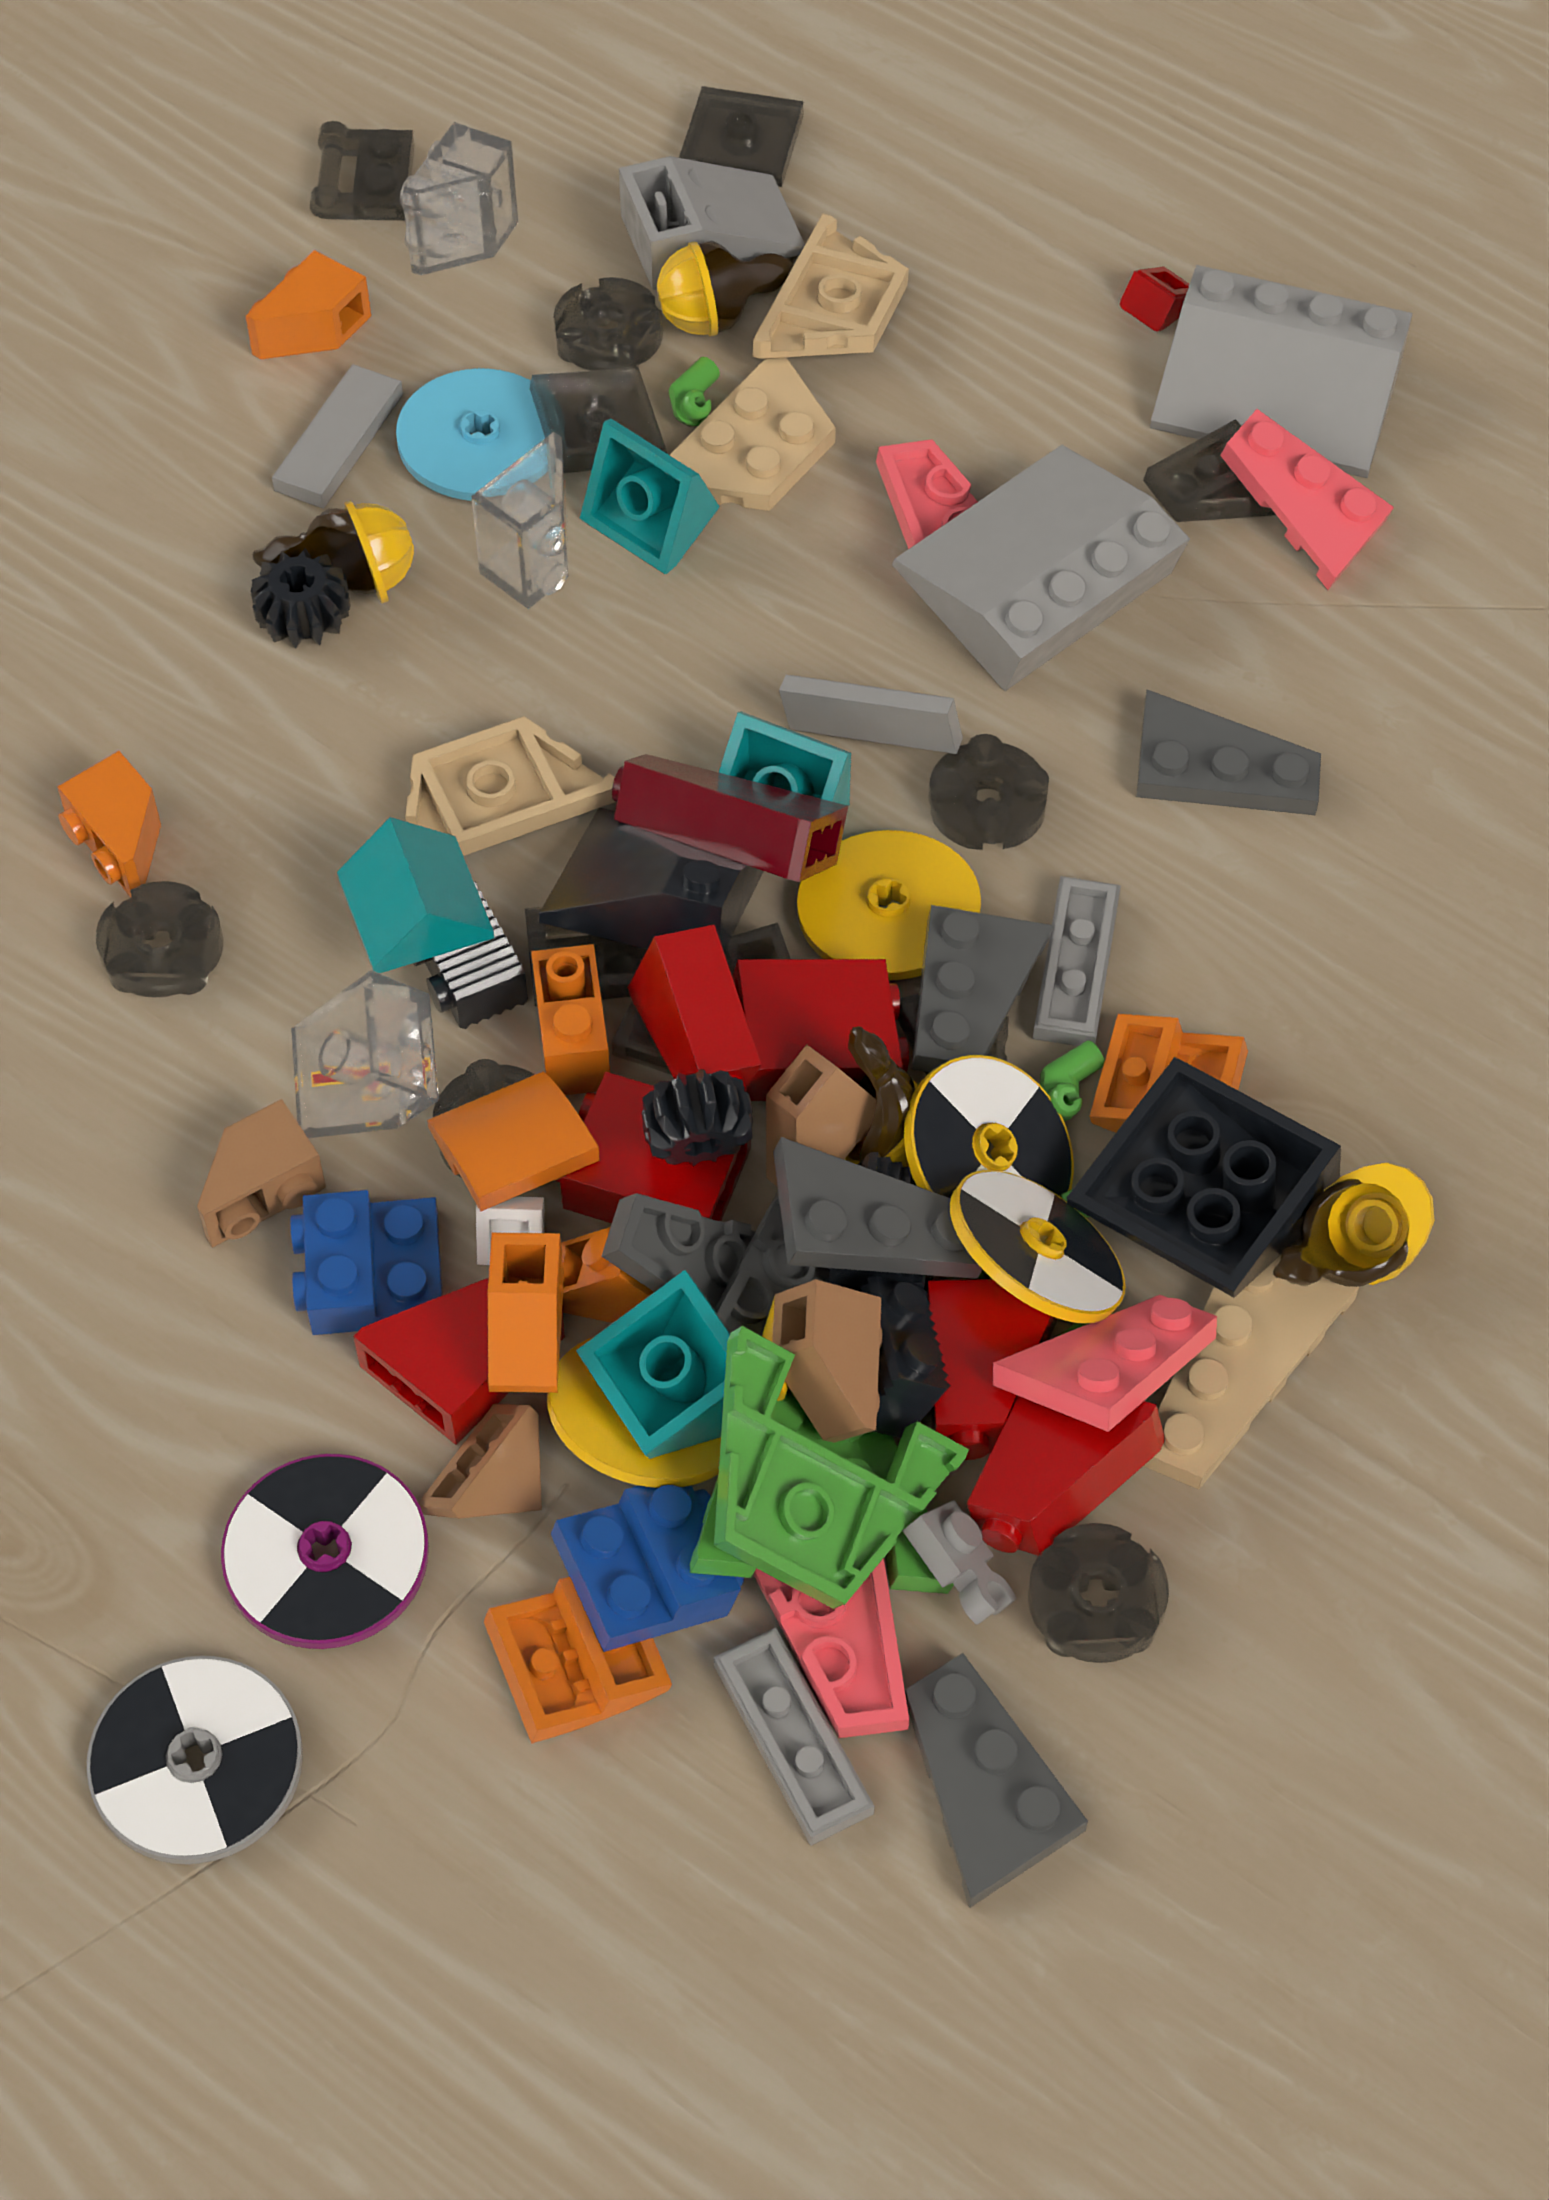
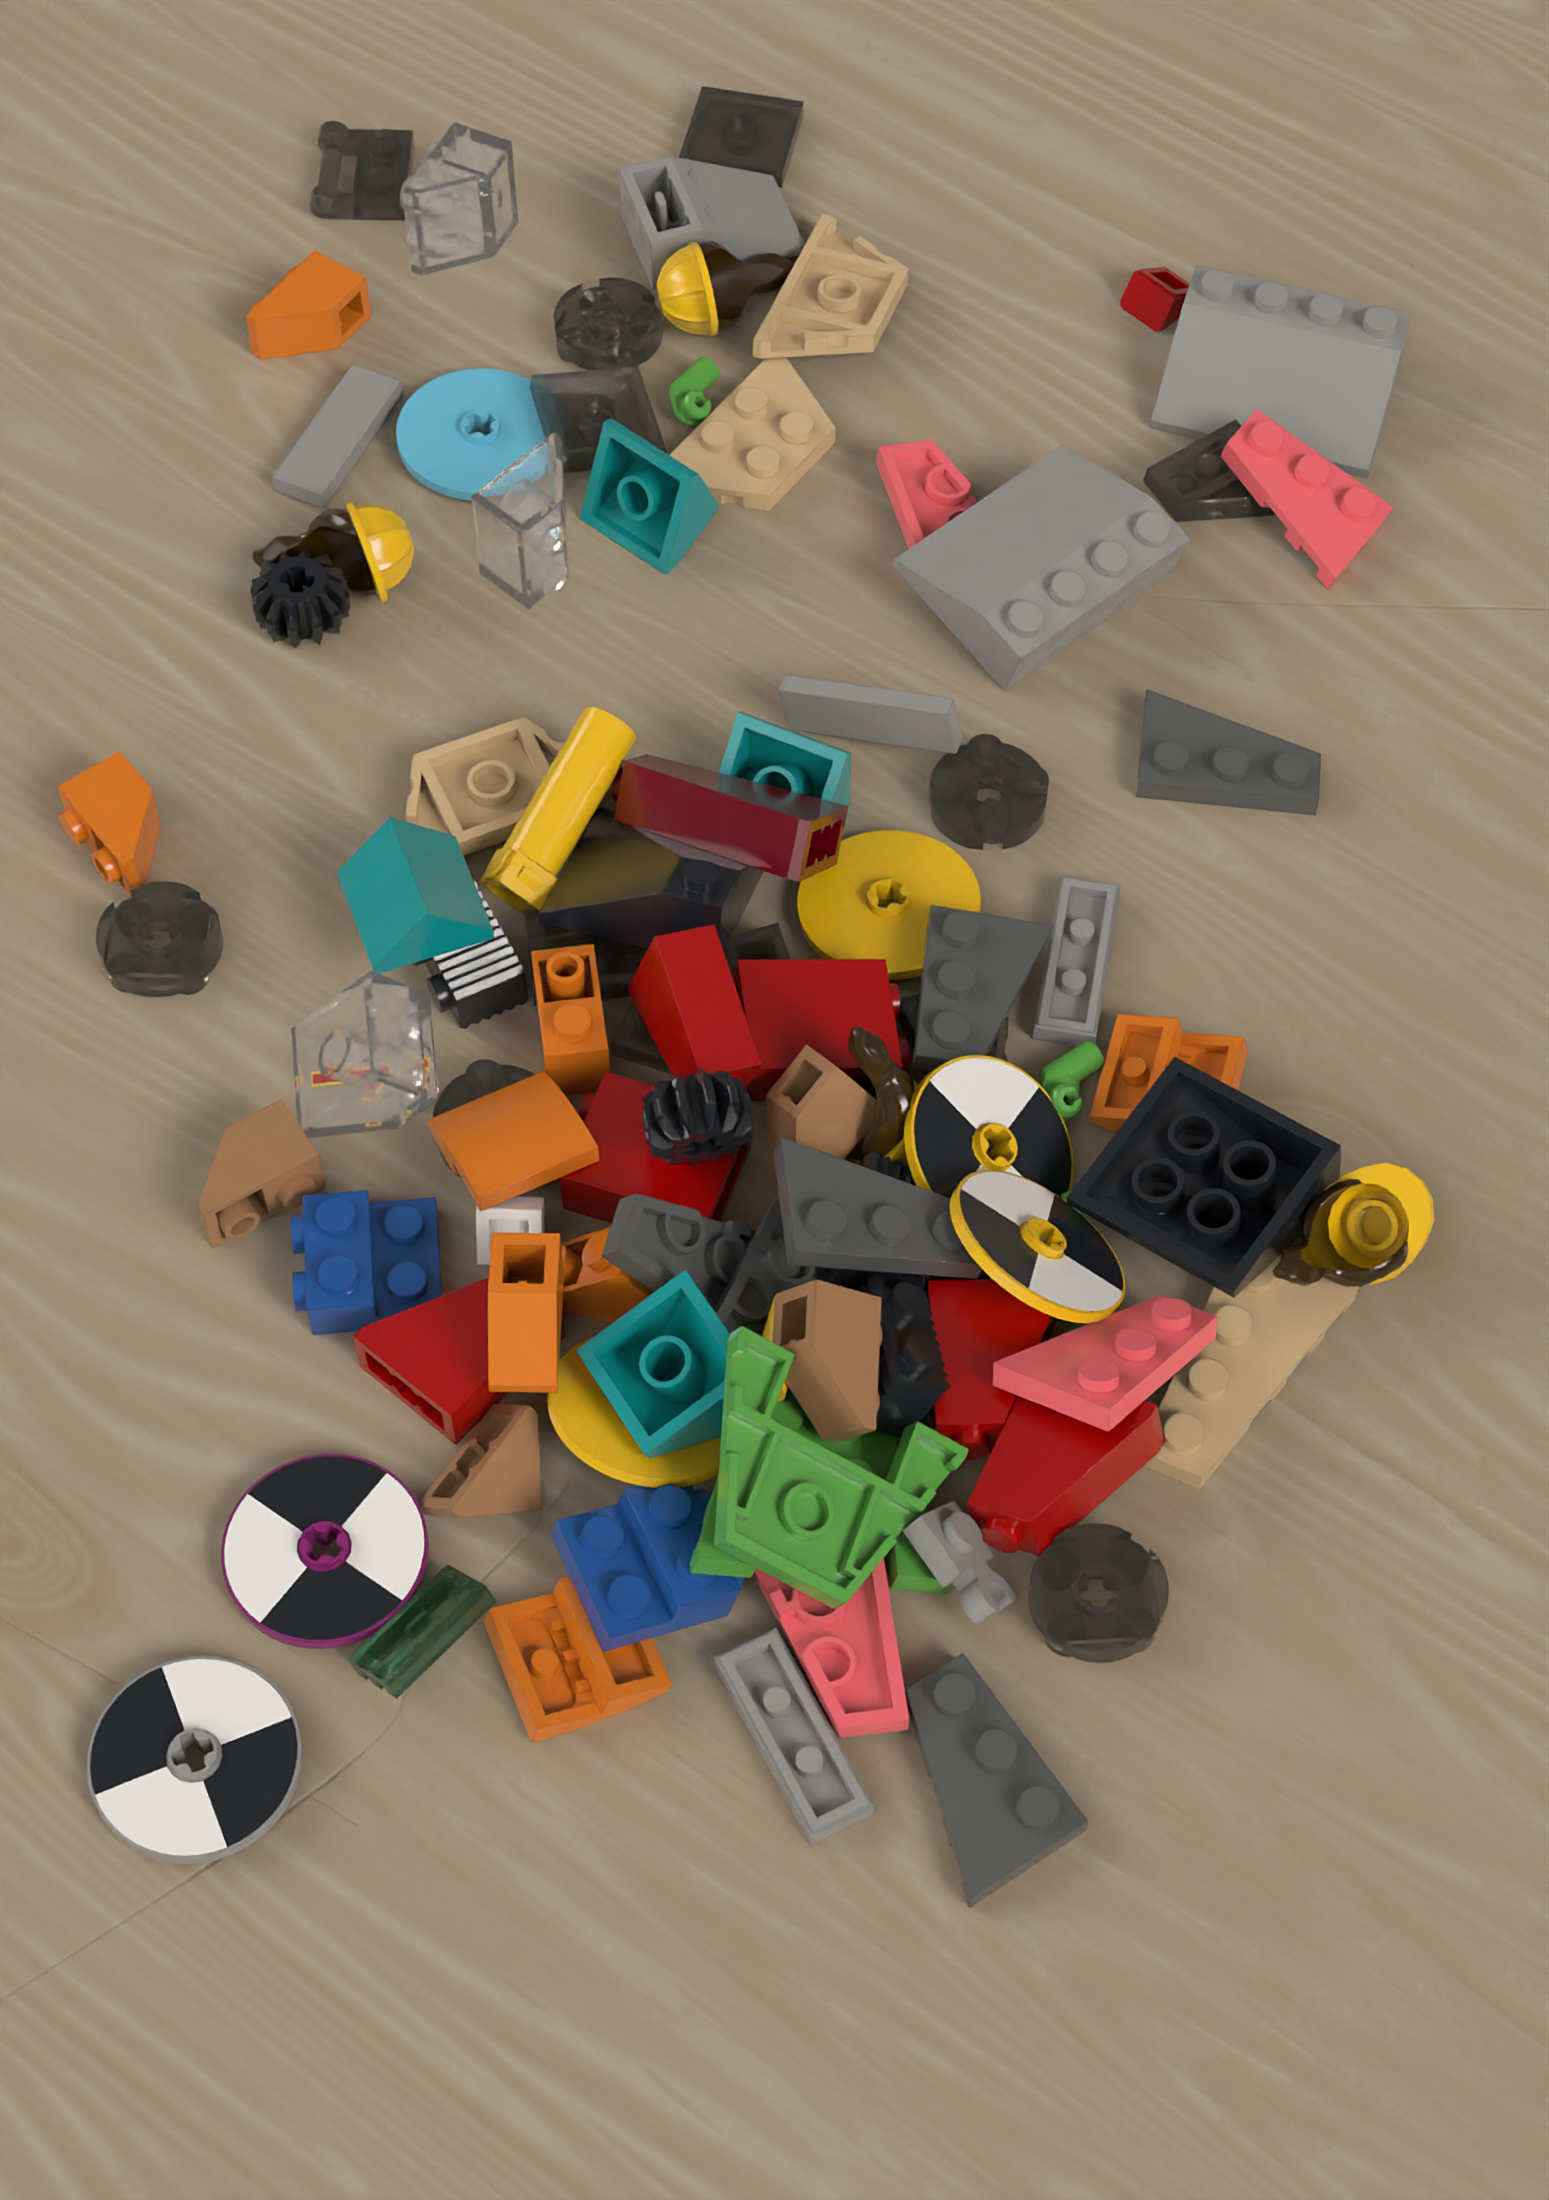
(422, 1630): none -> clear green tile
(559, 810): none -> yellow piece

